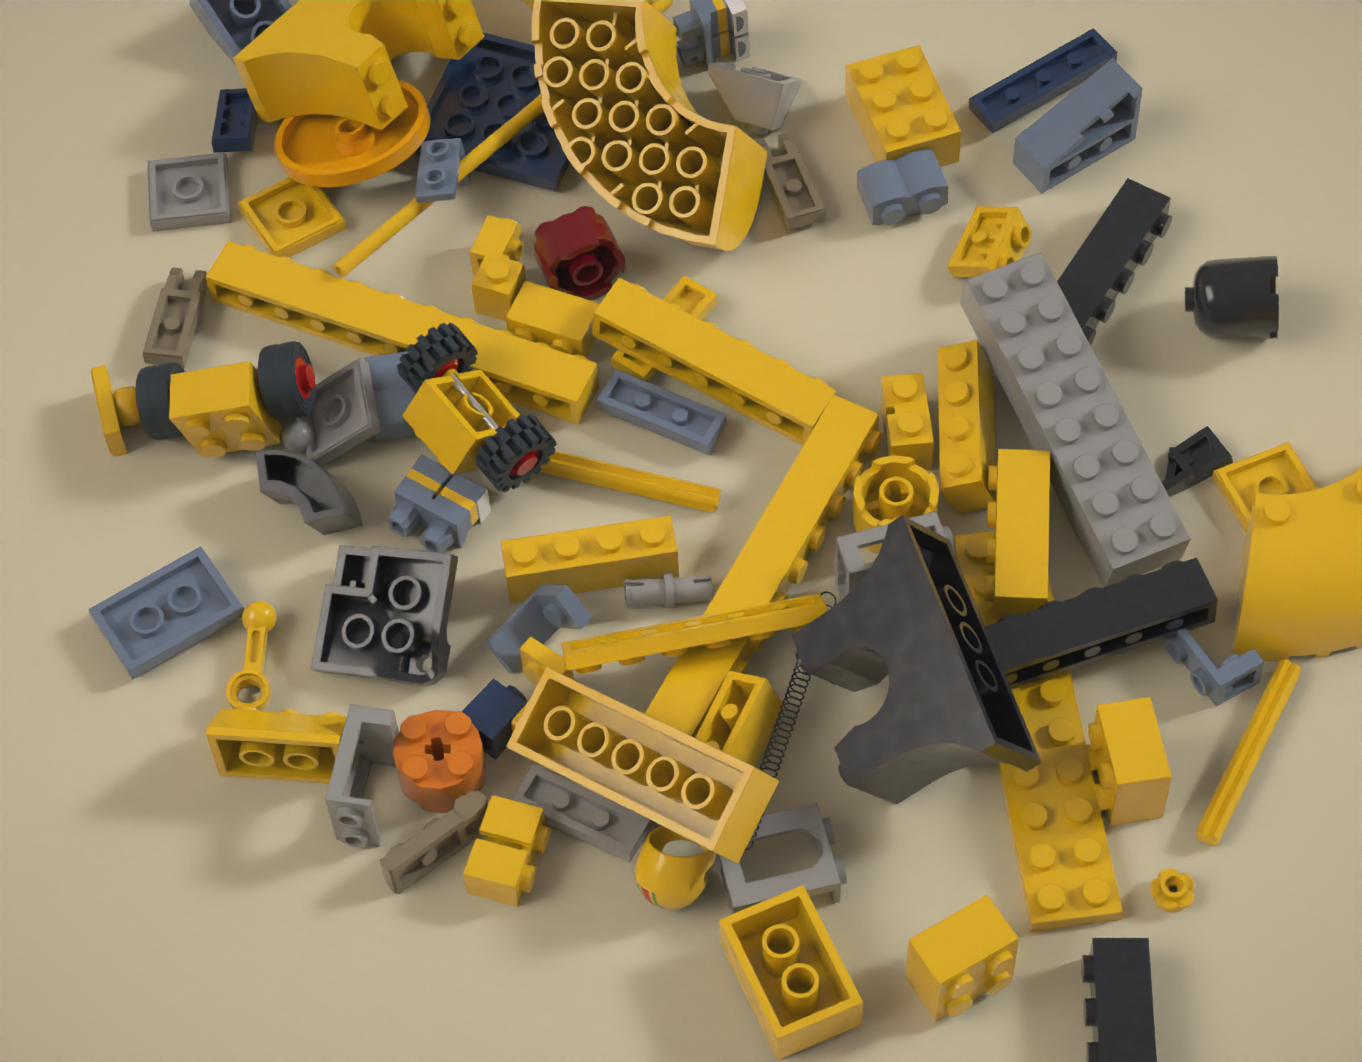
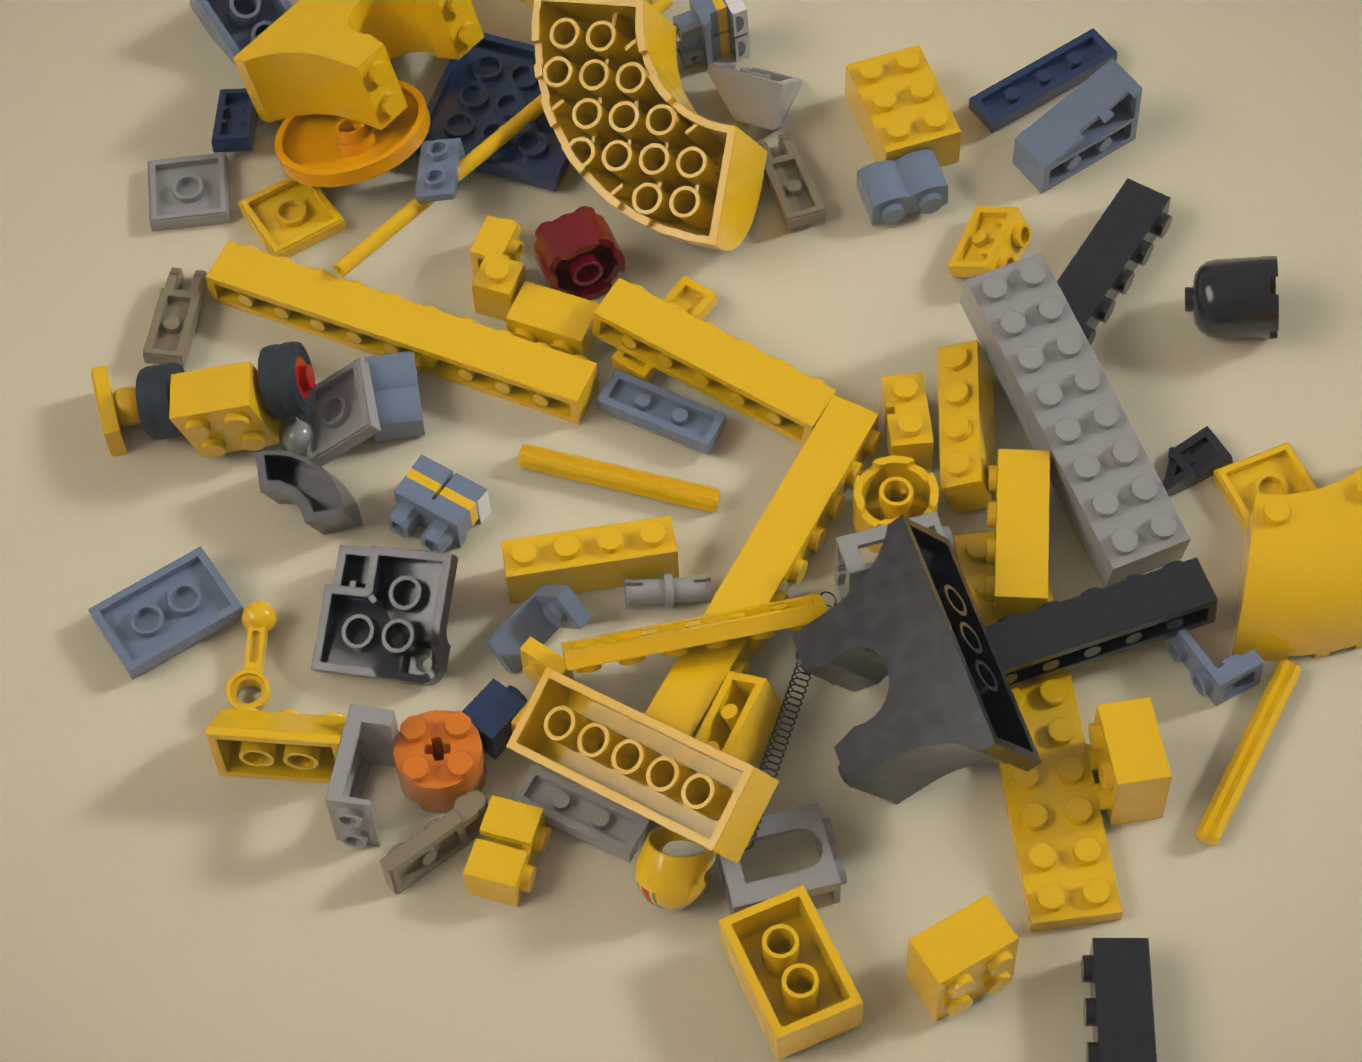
(466, 415): brick -> none
(1172, 901): yellow plate -> none

